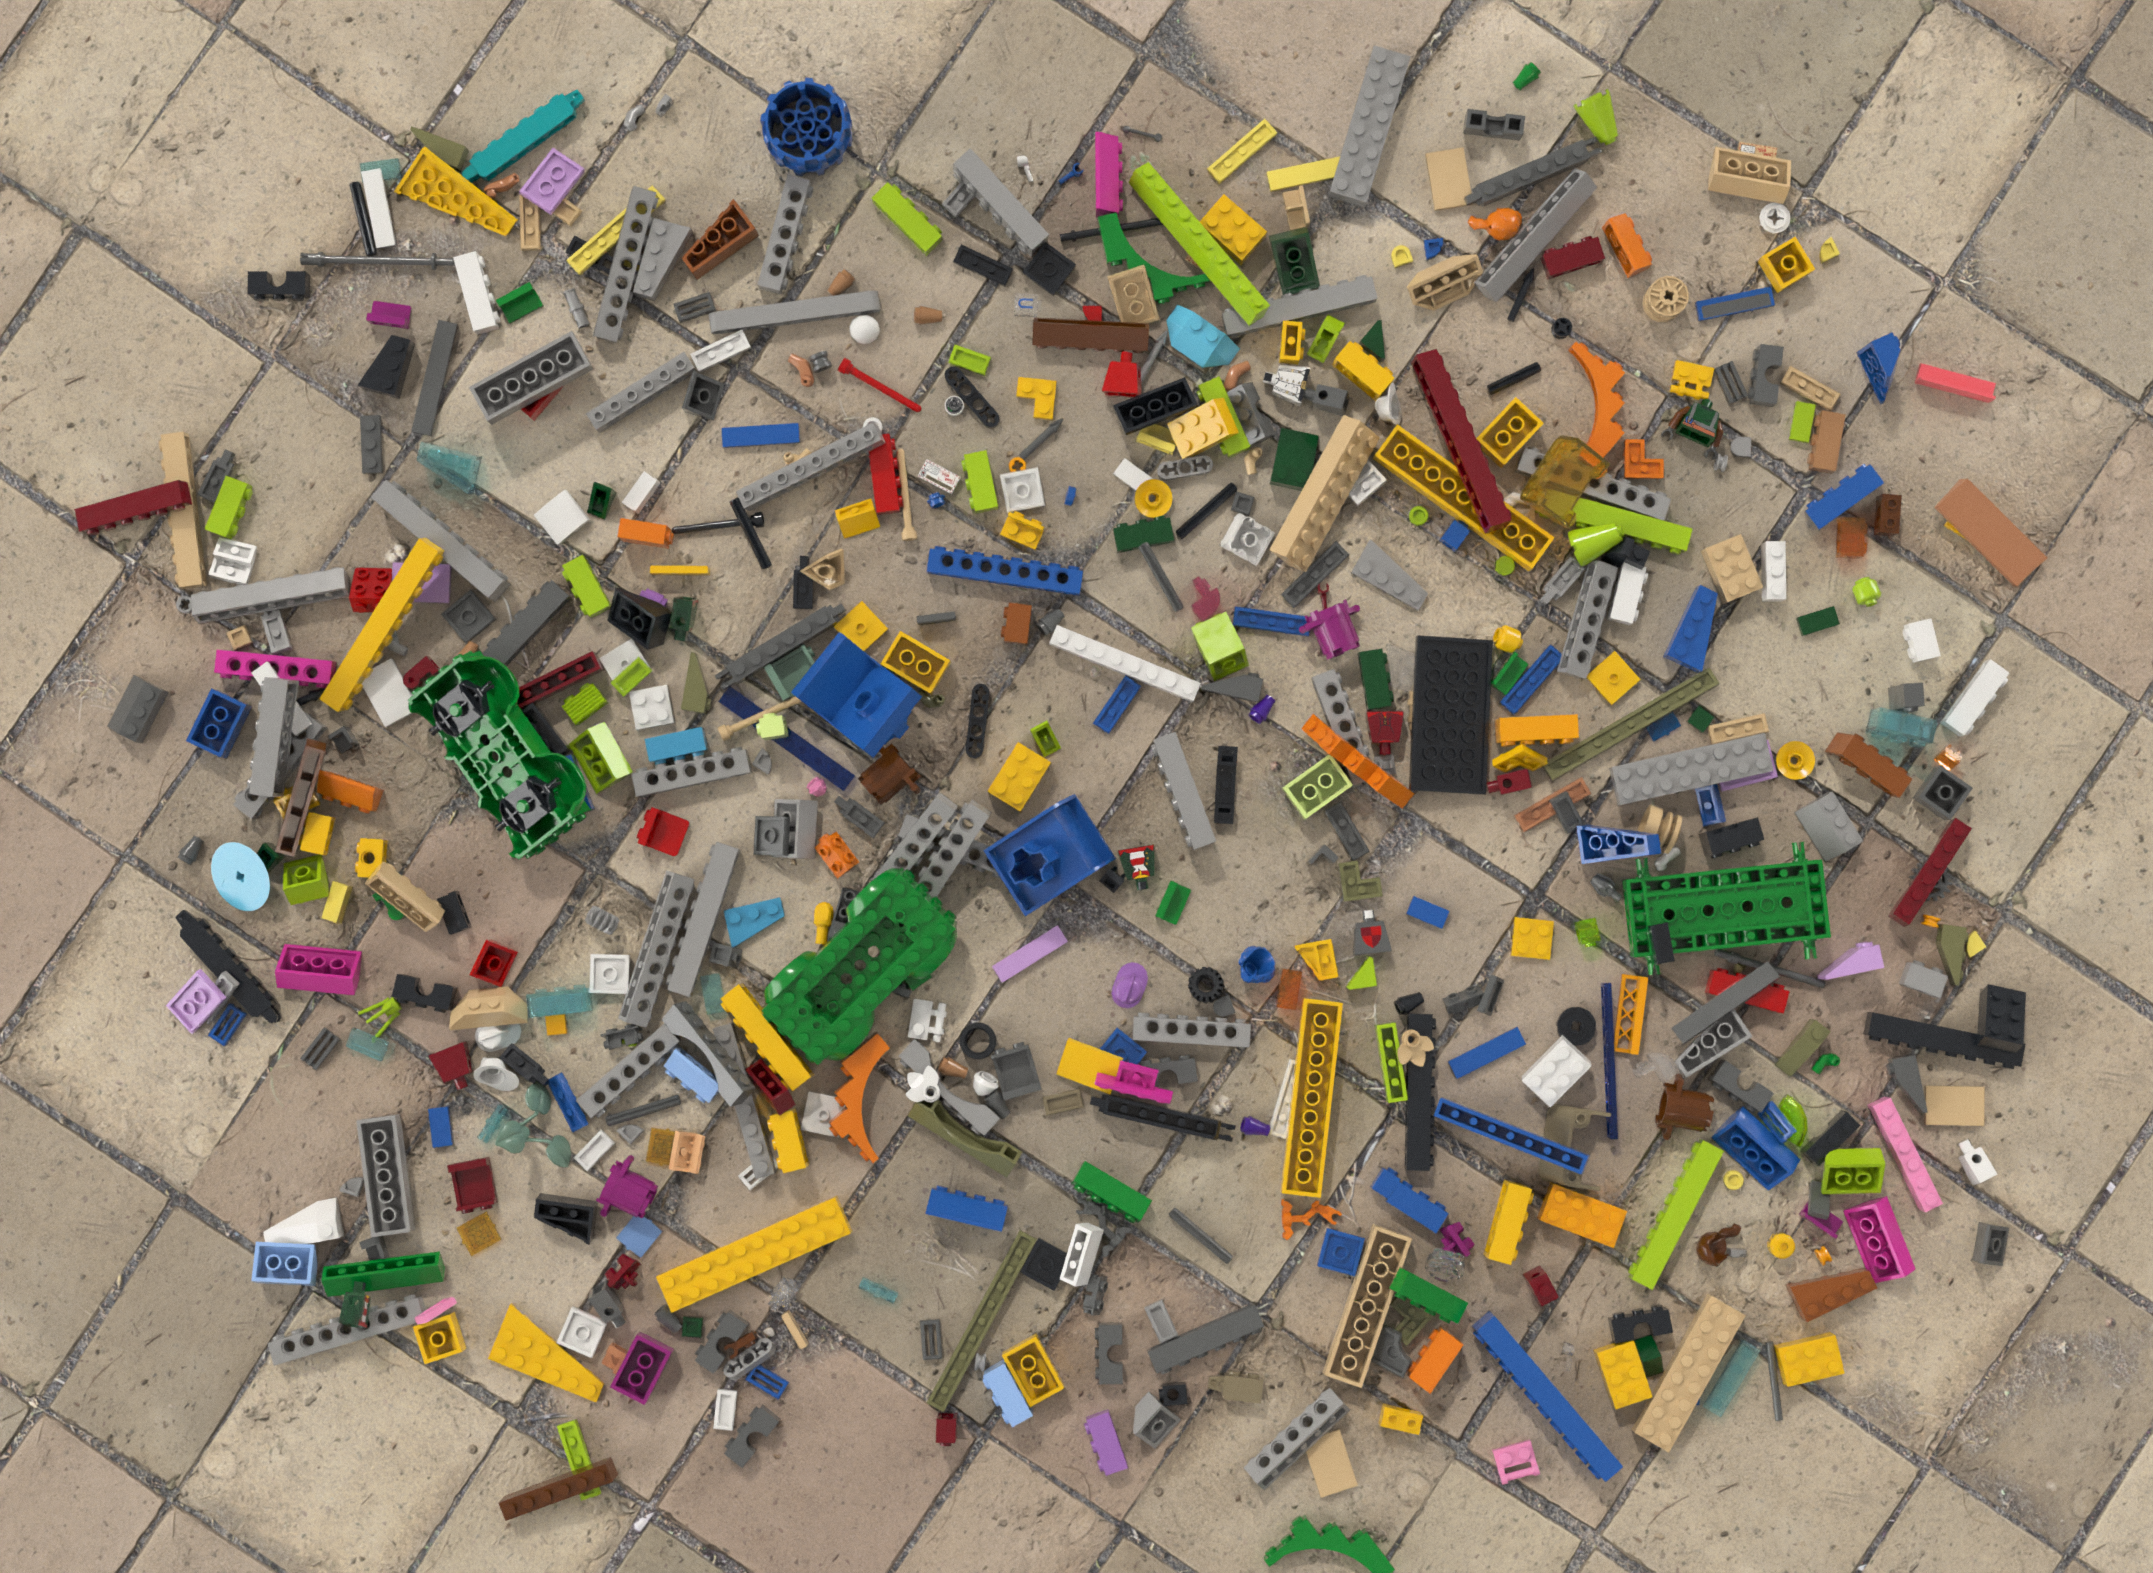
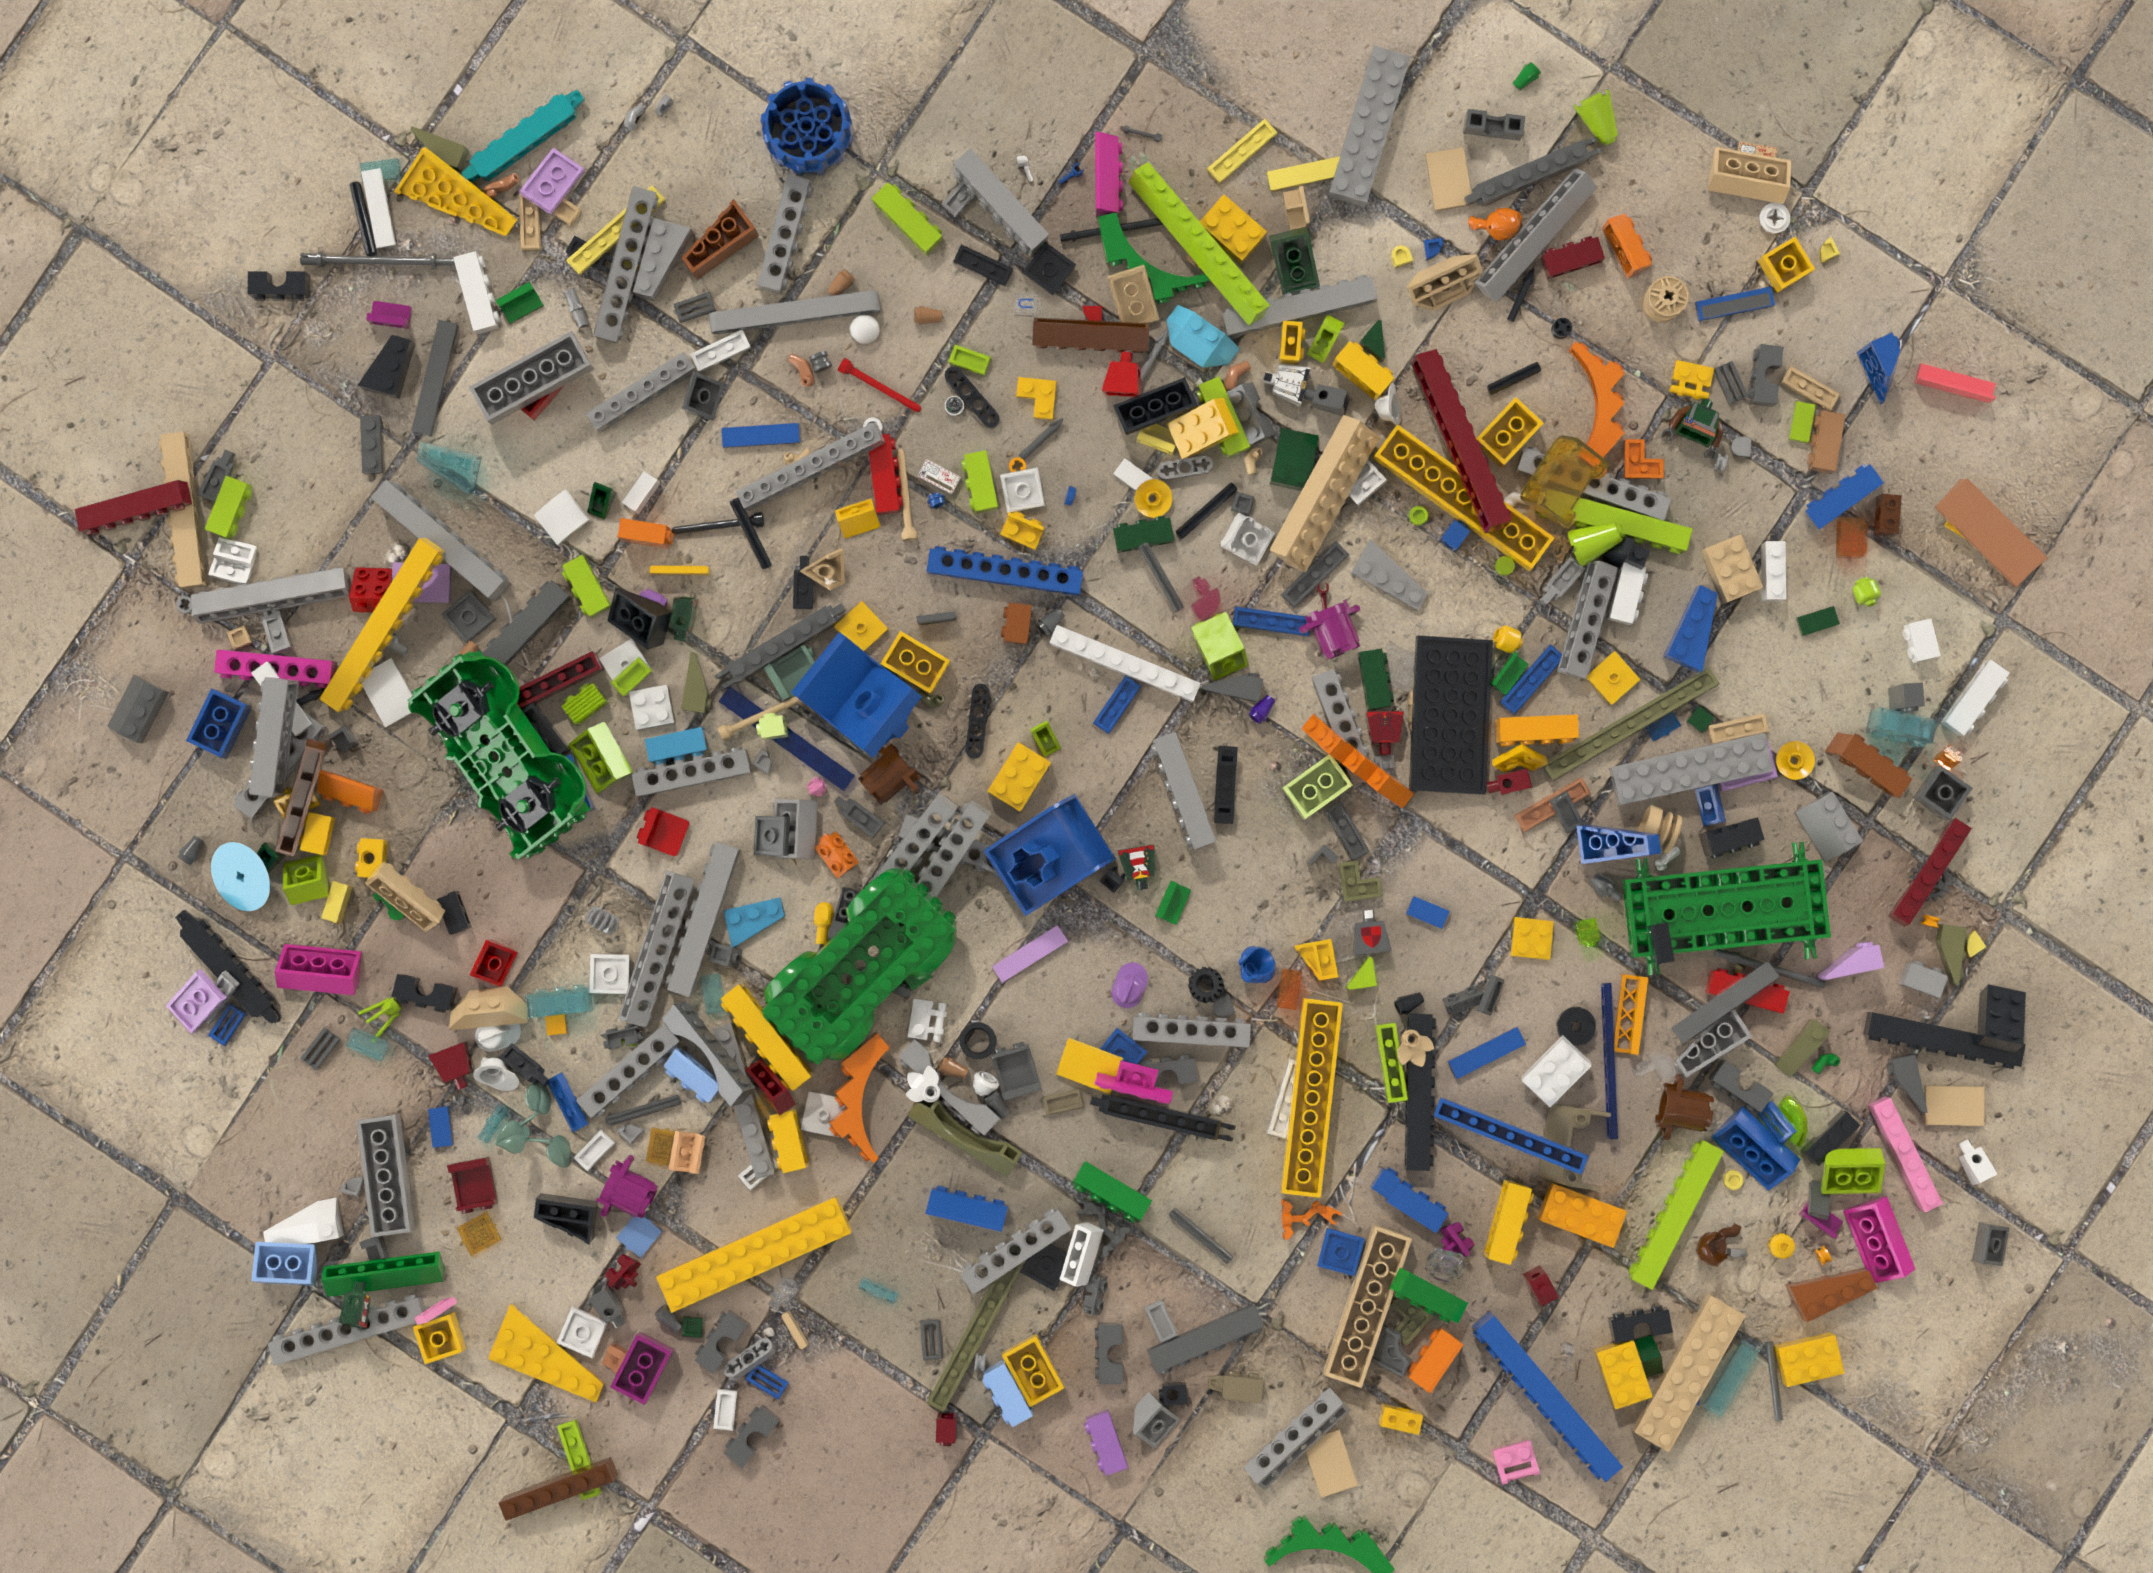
(417, 674): dark red leg -> none
(746, 1341): reddish brown plate -> none
(976, 1282): none -> light grey brick
(1252, 1126): dark purple cone -> none

